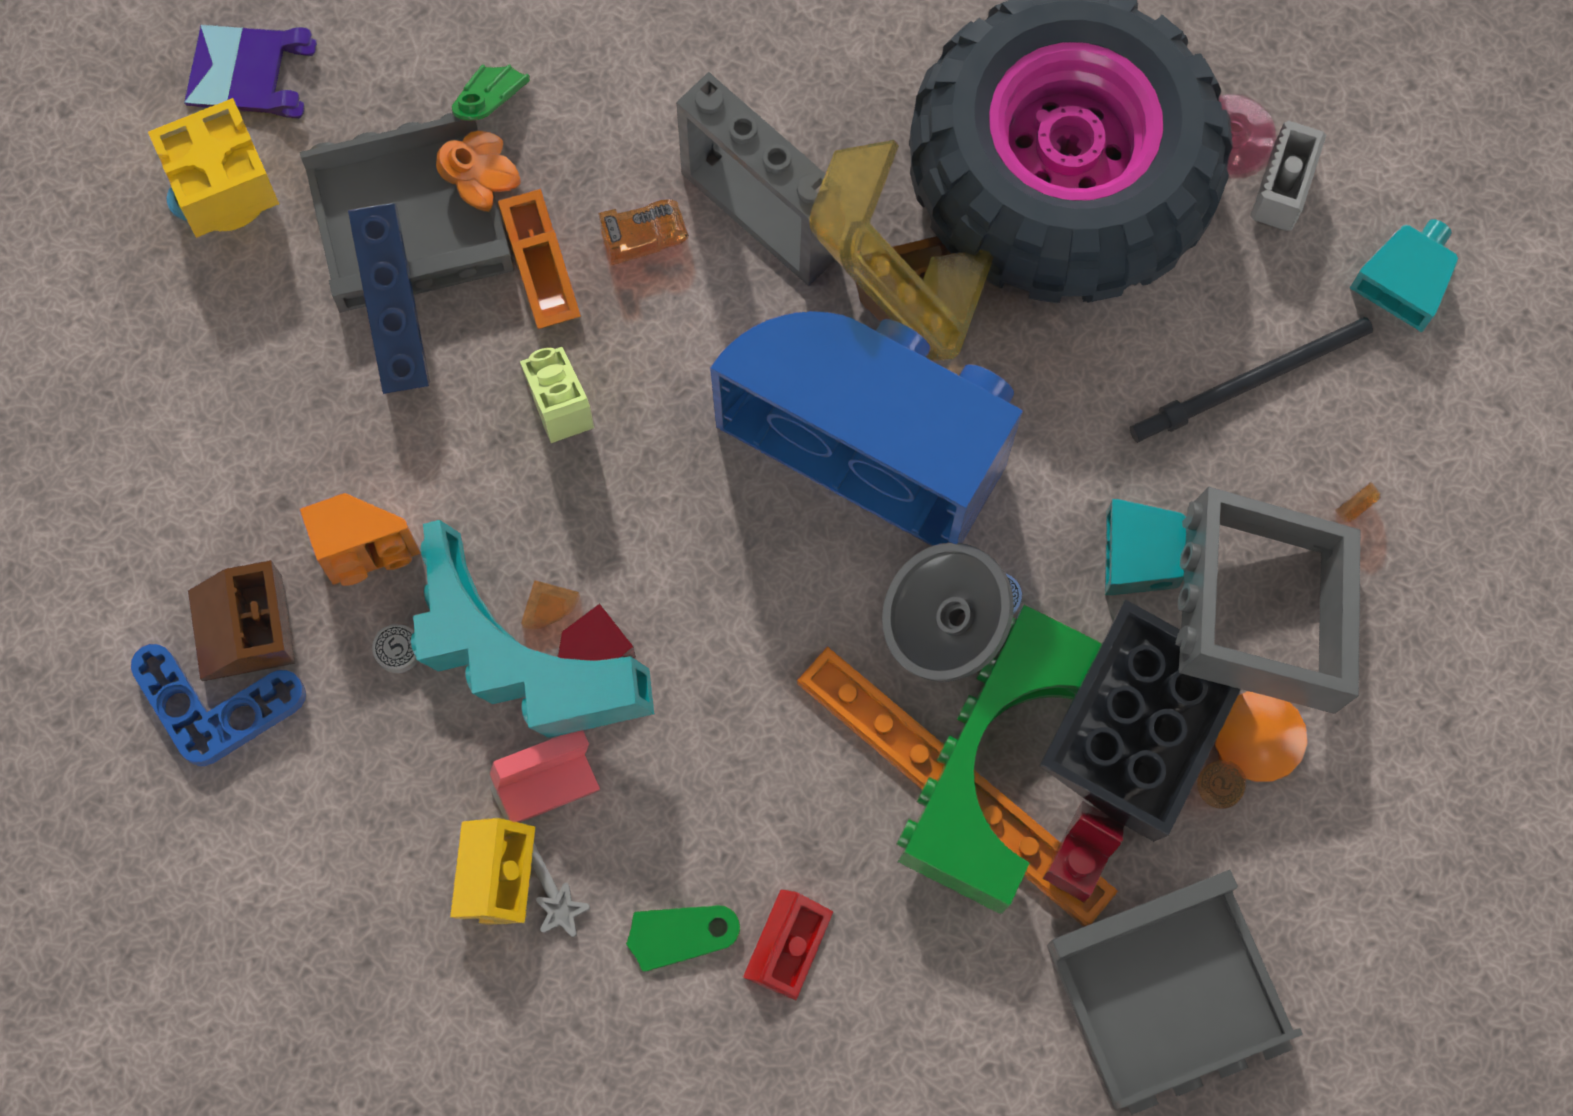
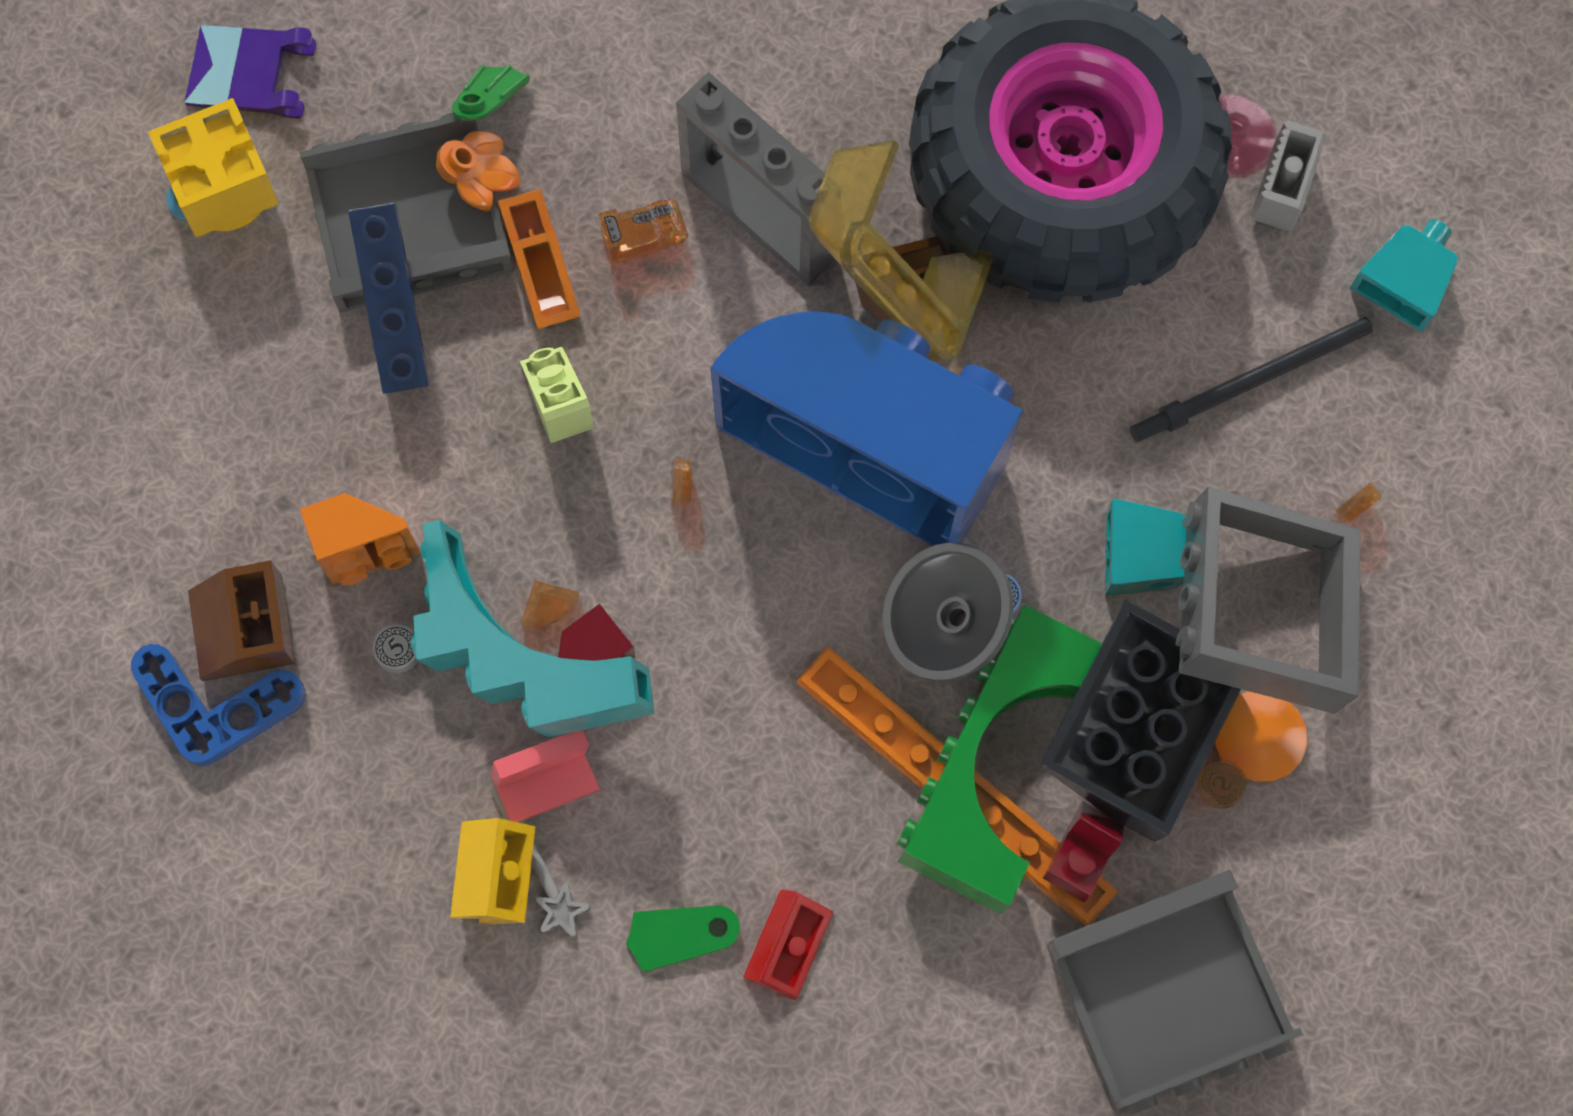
(681, 482): none -> clear orange tile

